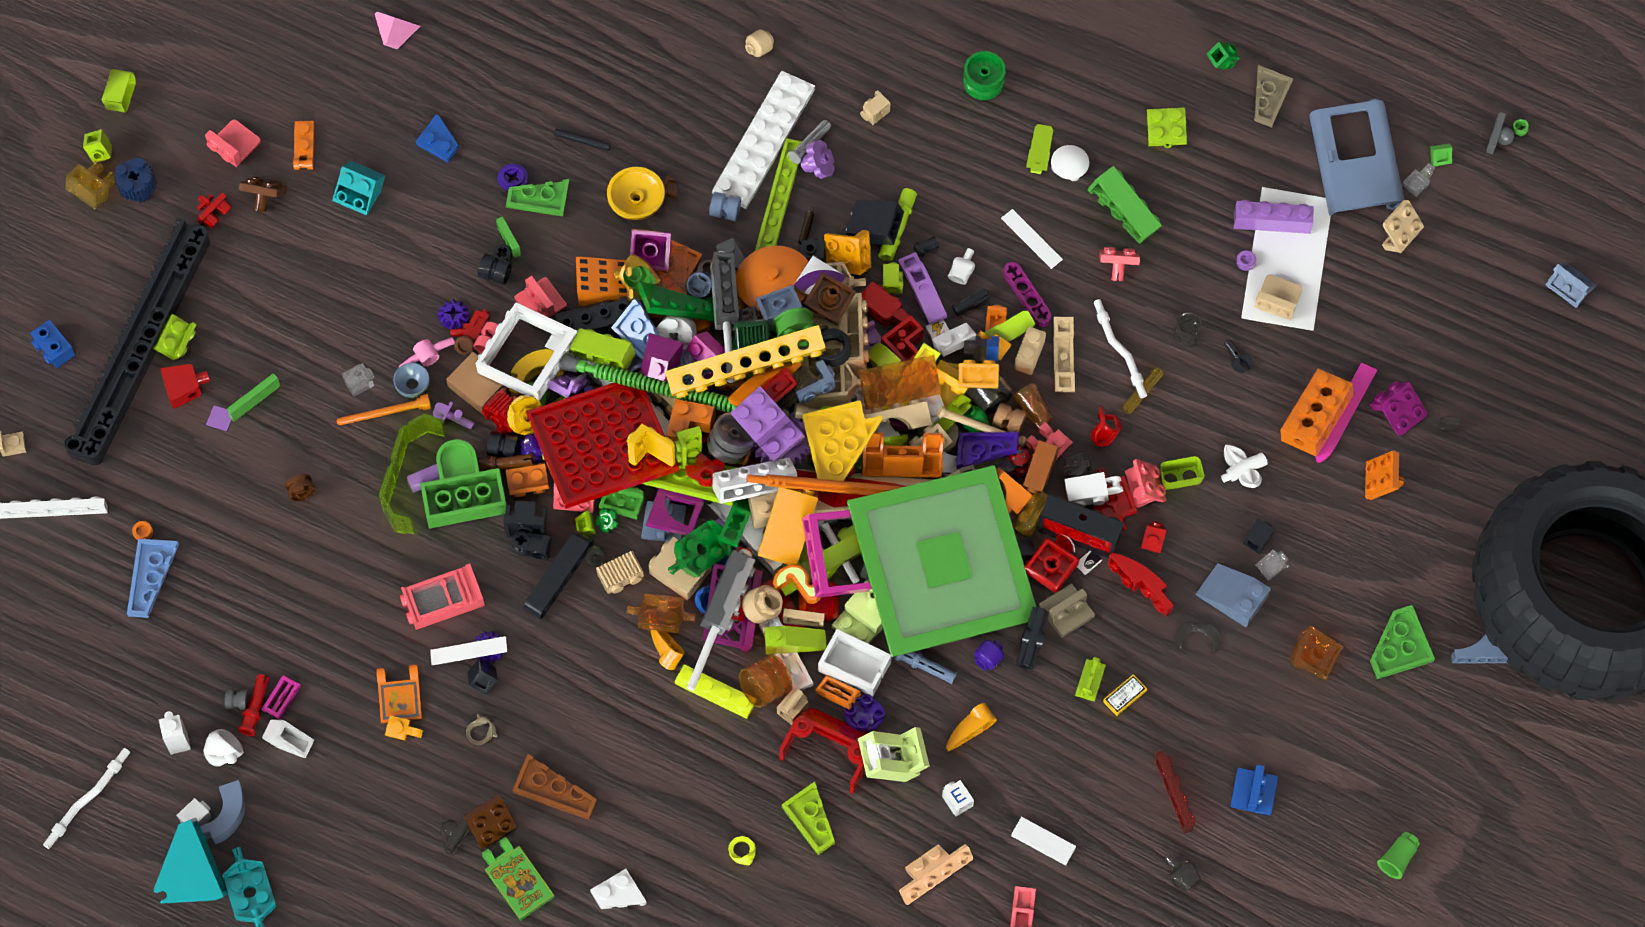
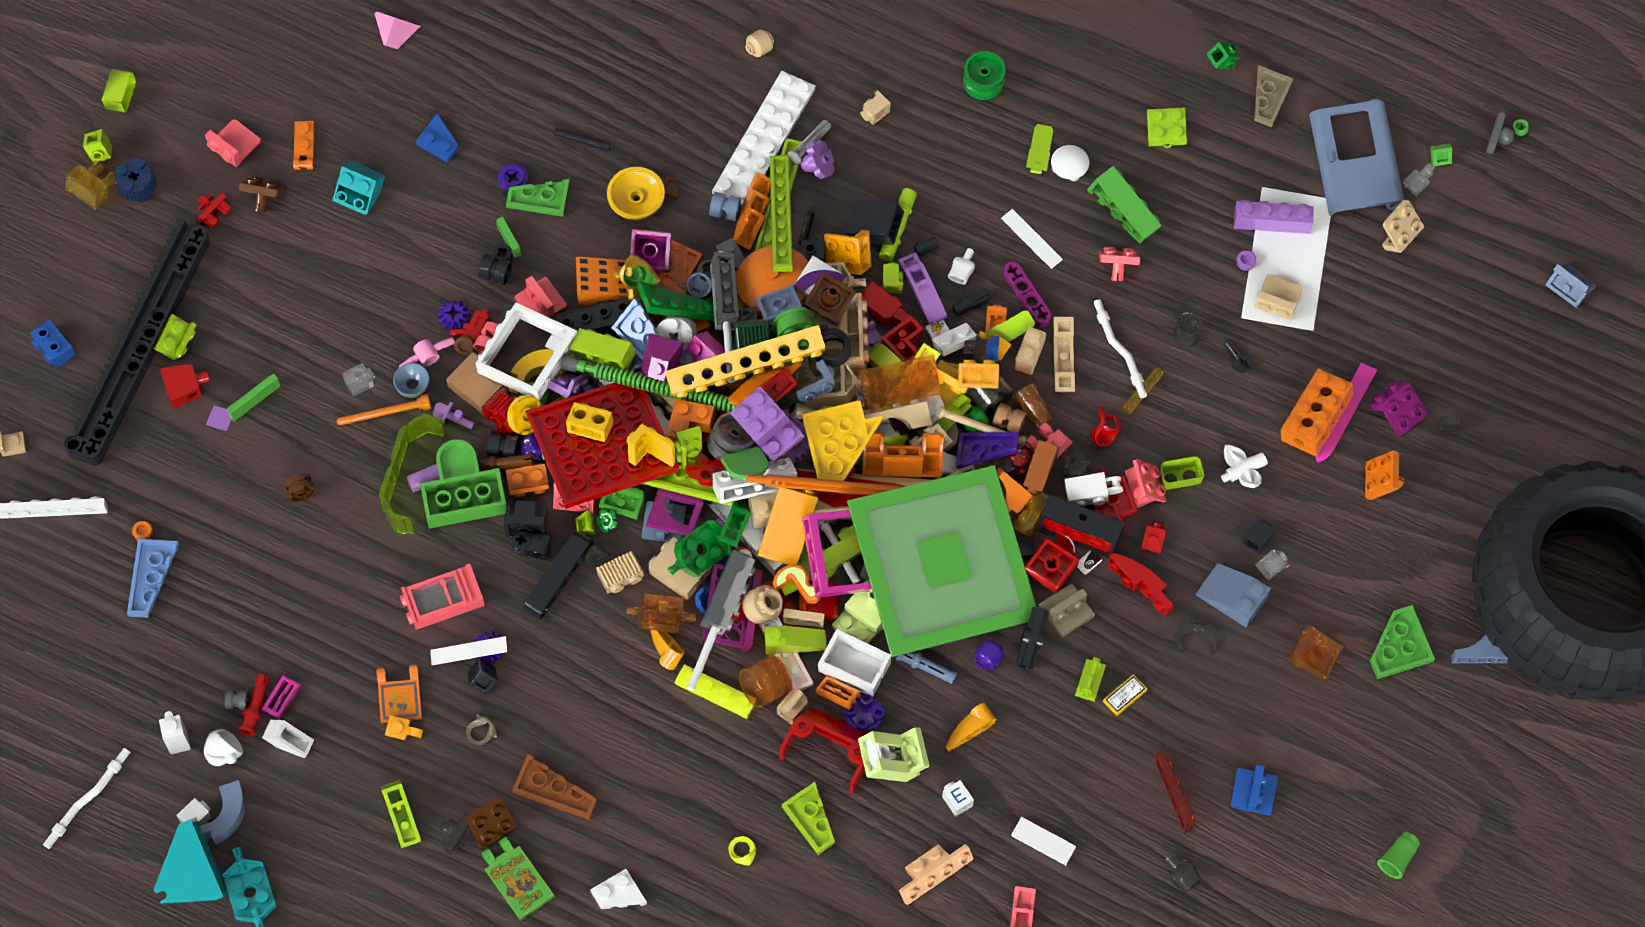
(400, 813): none -> lime slope
(588, 424): none -> yellow brick
(745, 462): none -> bright green tile
(752, 211): none -> orange slope
(781, 214): none -> lime tile

